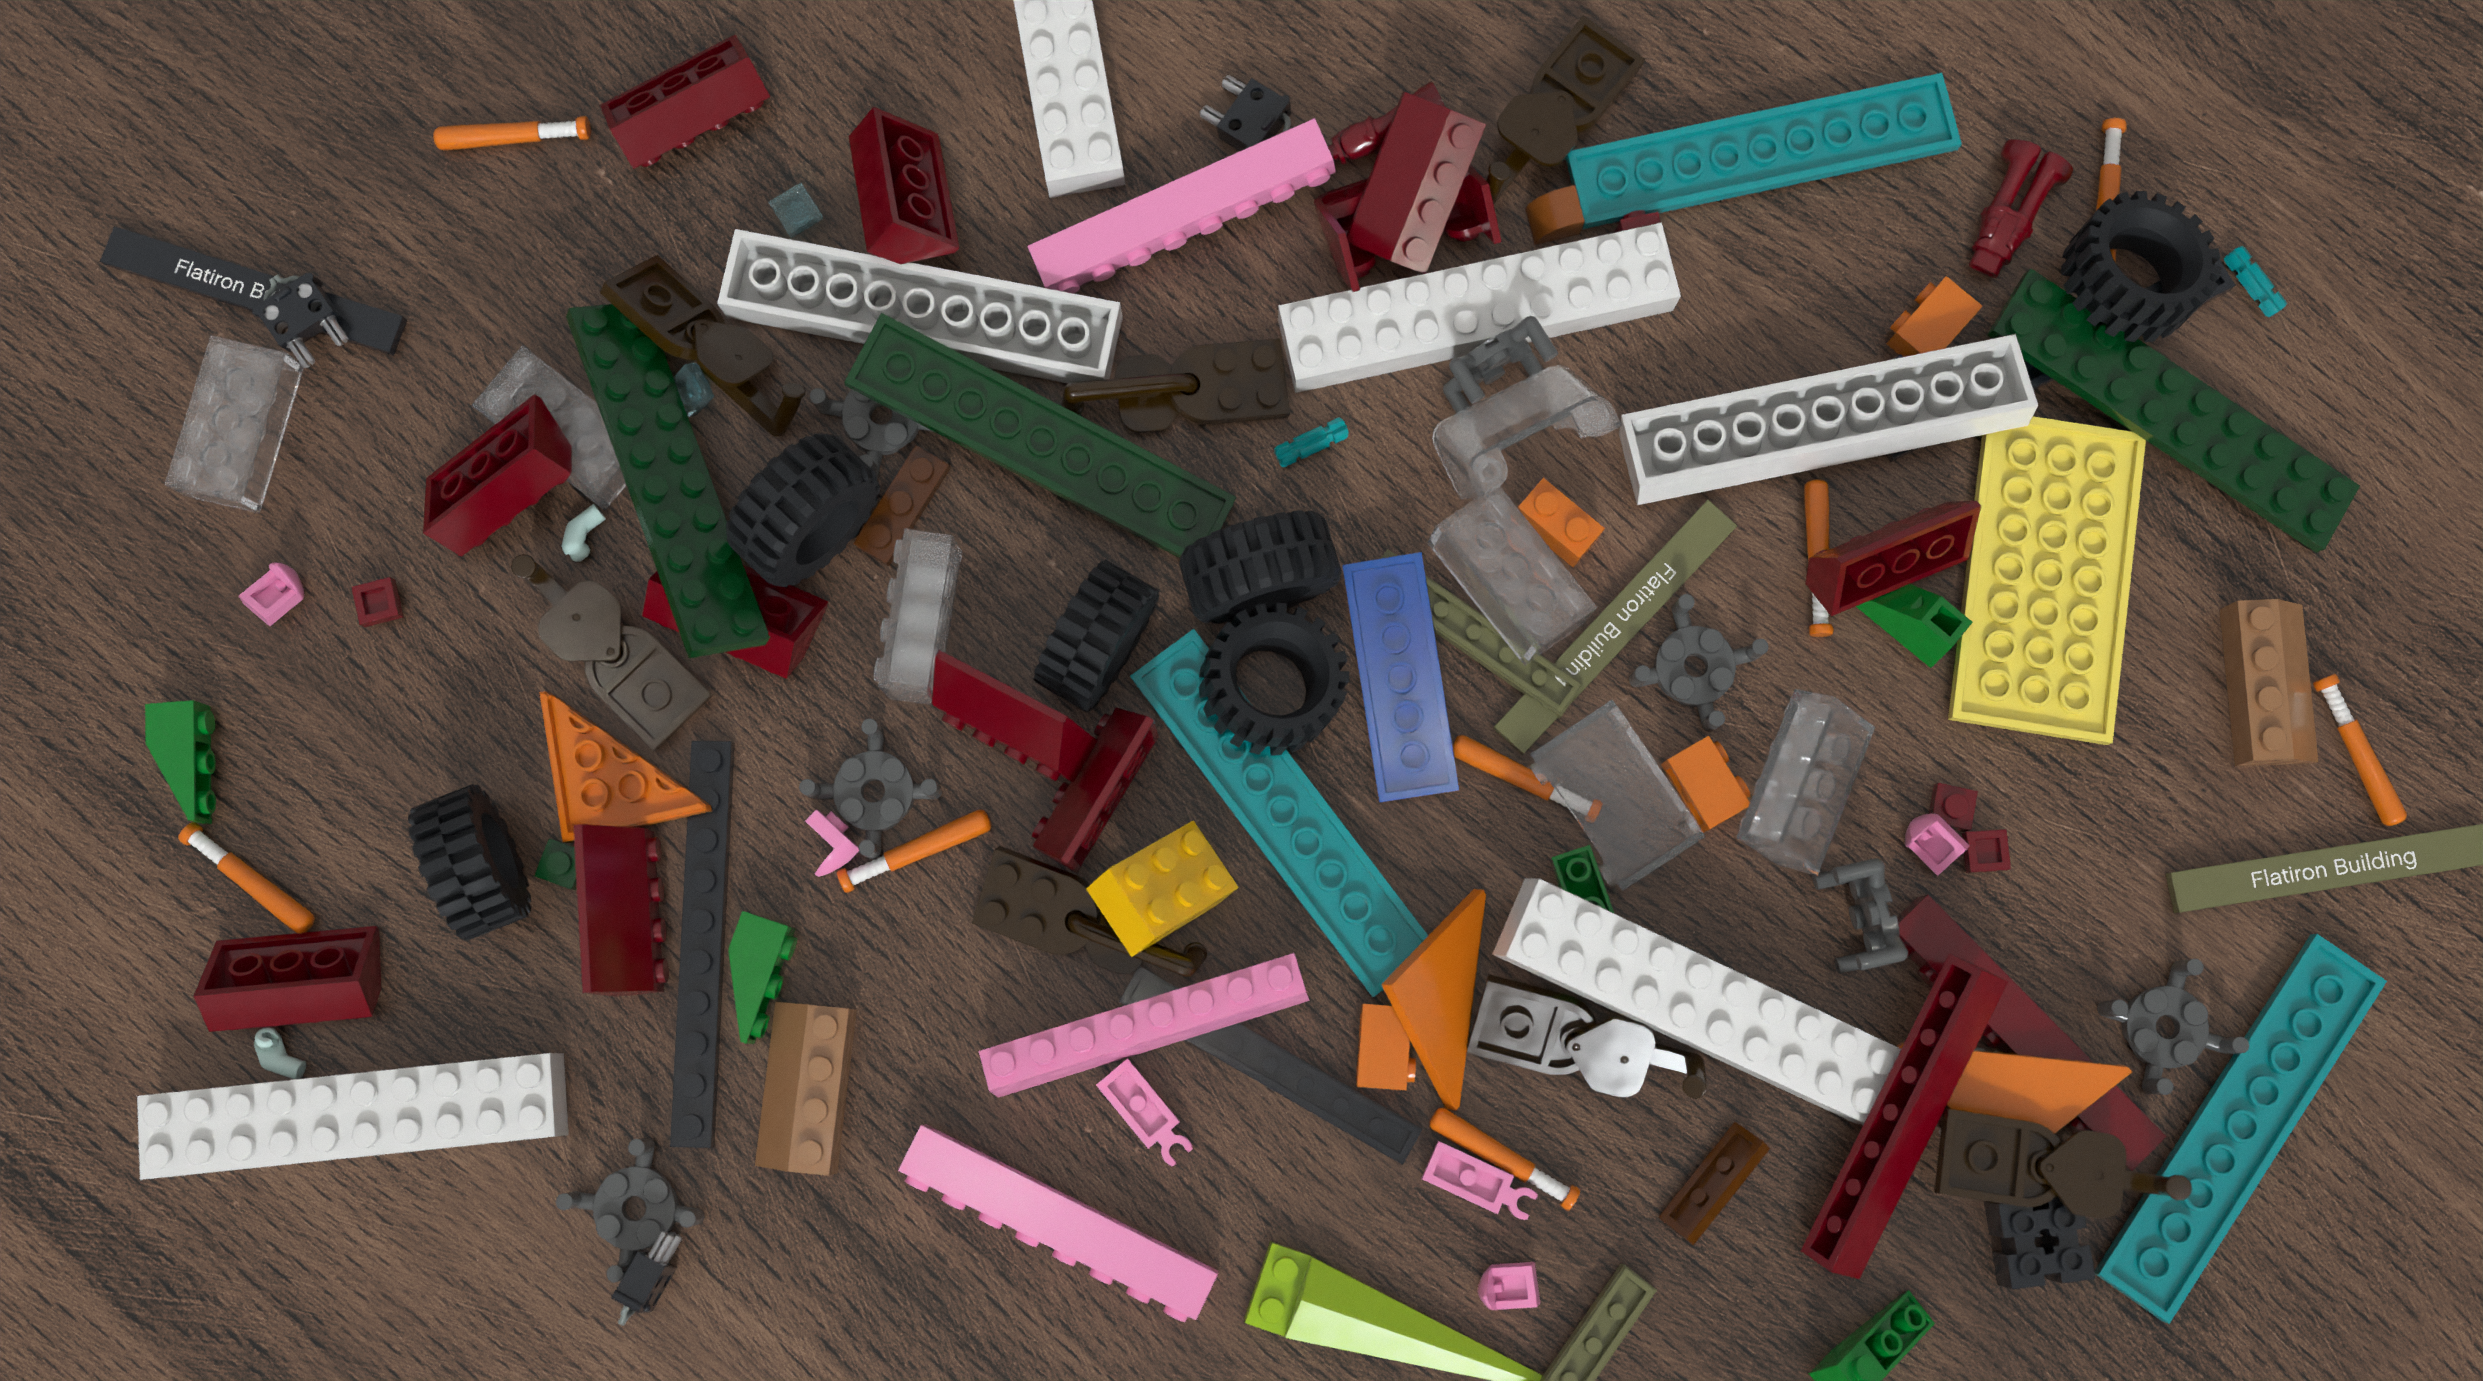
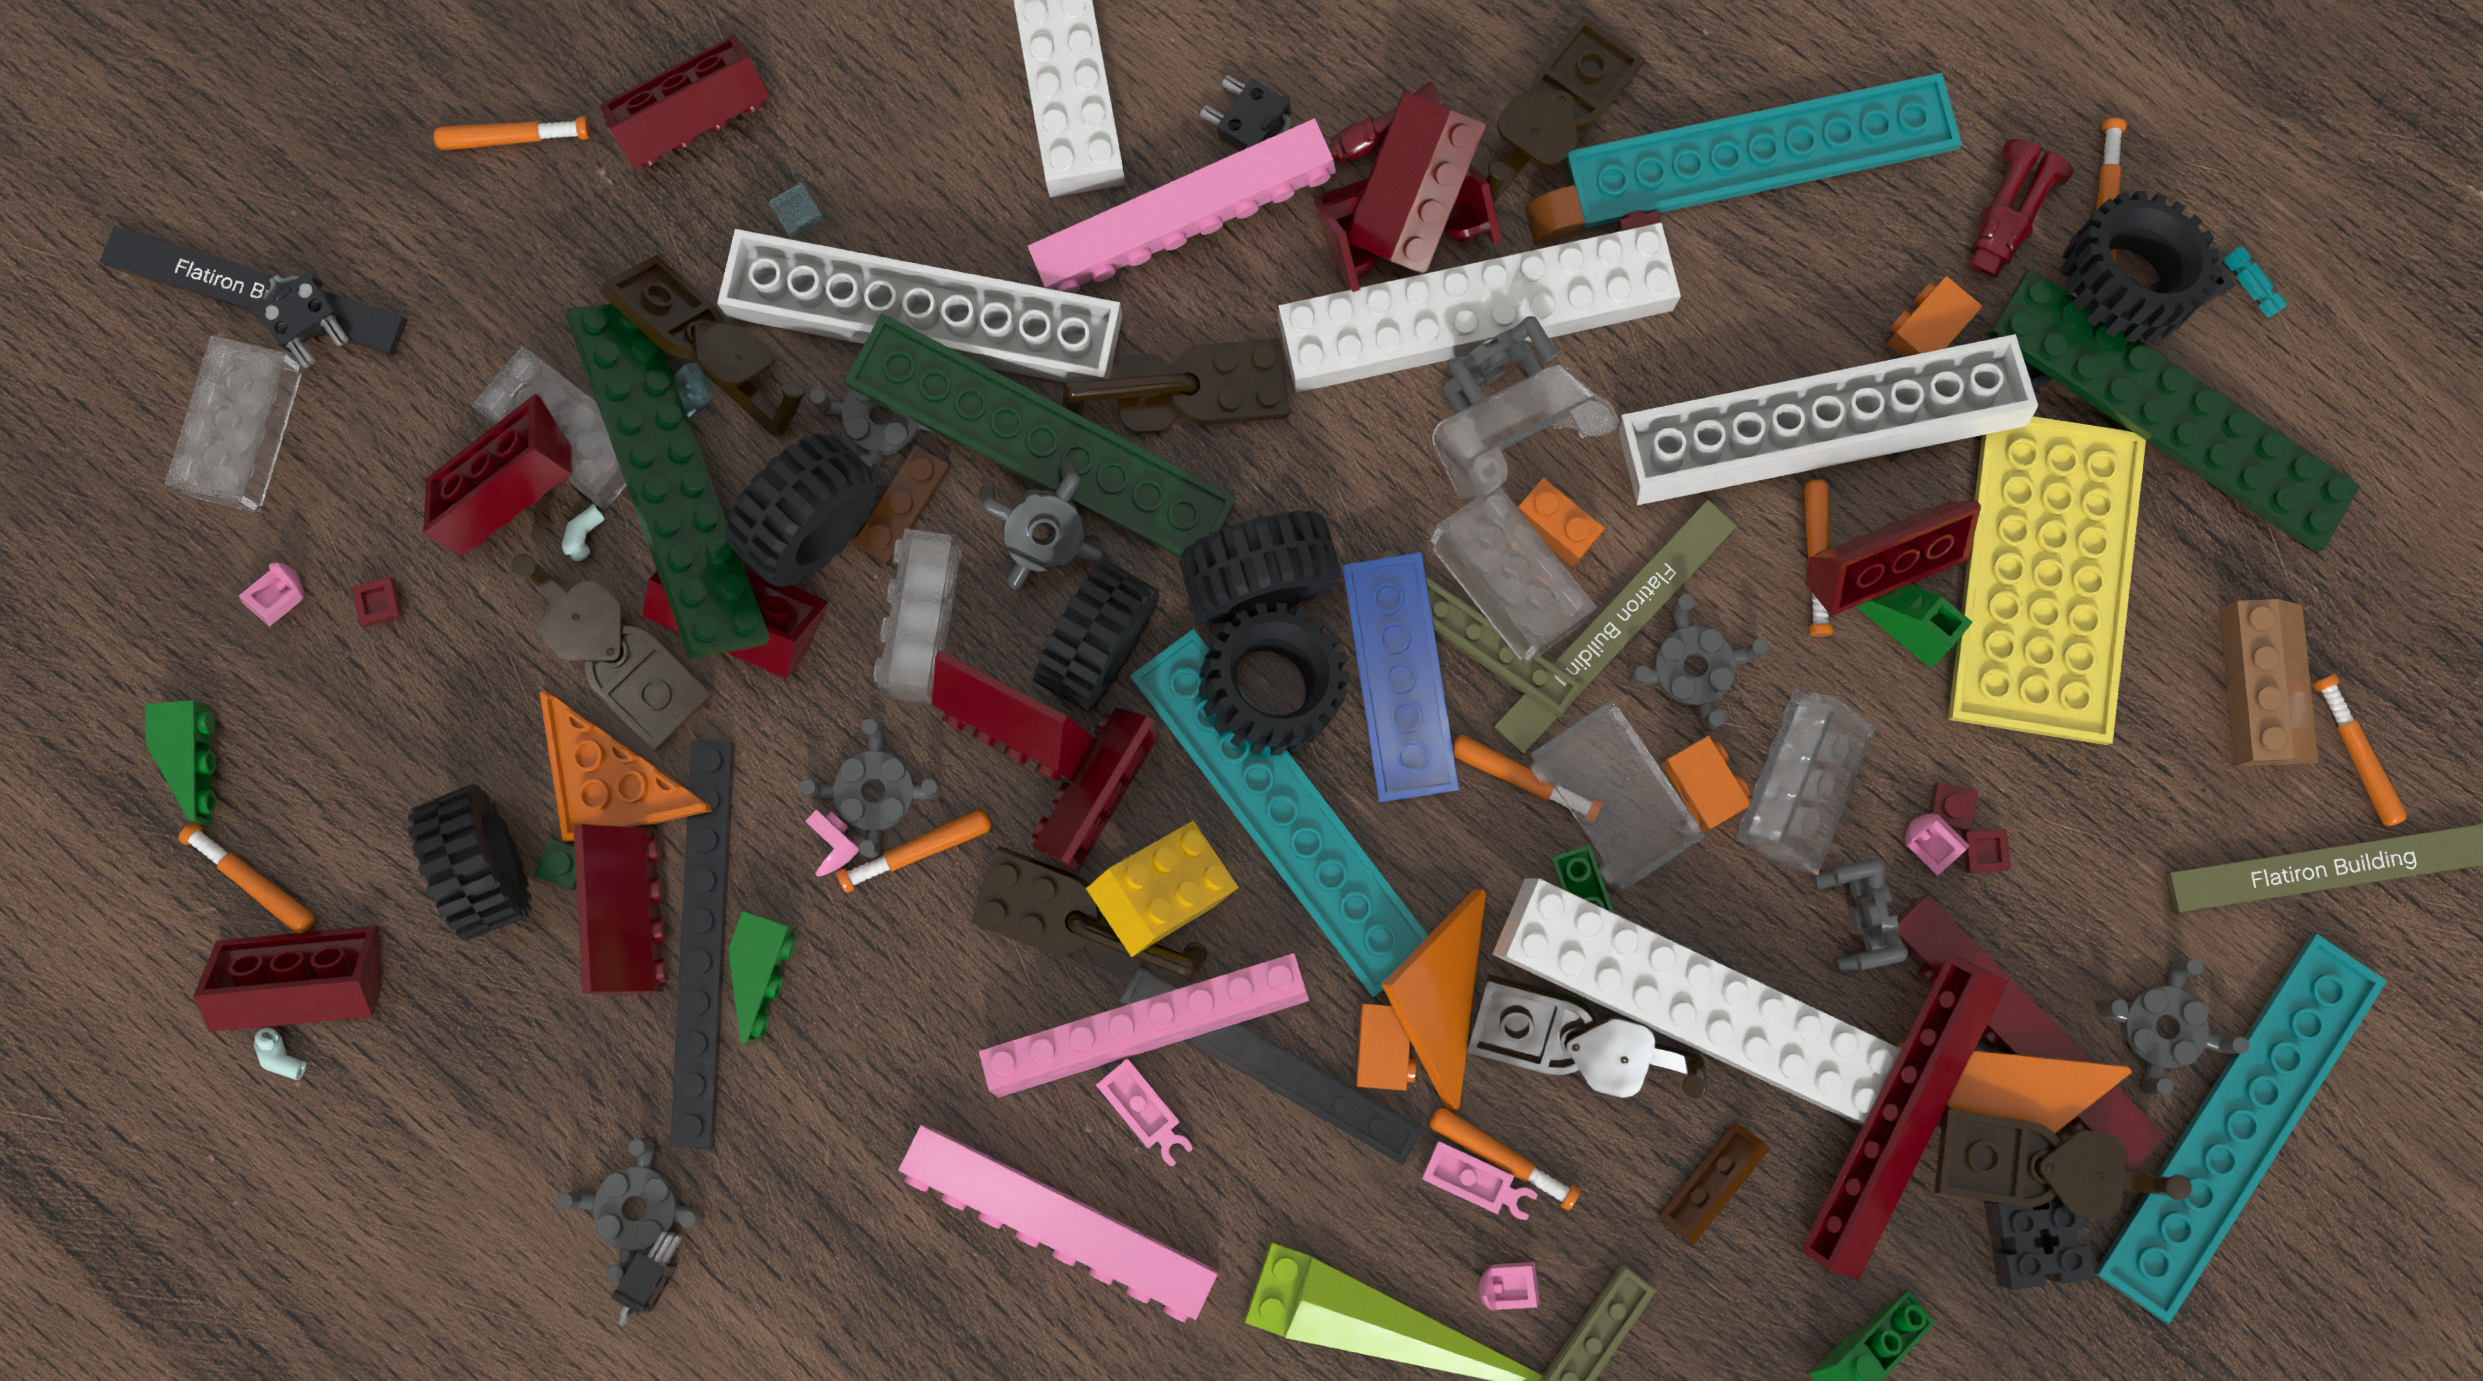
(352, 1115): white brick -> none
(806, 1088): medium nougat slope -> none
(902, 189): dark red slope -> none
(1038, 508): none -> dark grey plate
(1311, 442): teal axle -> none

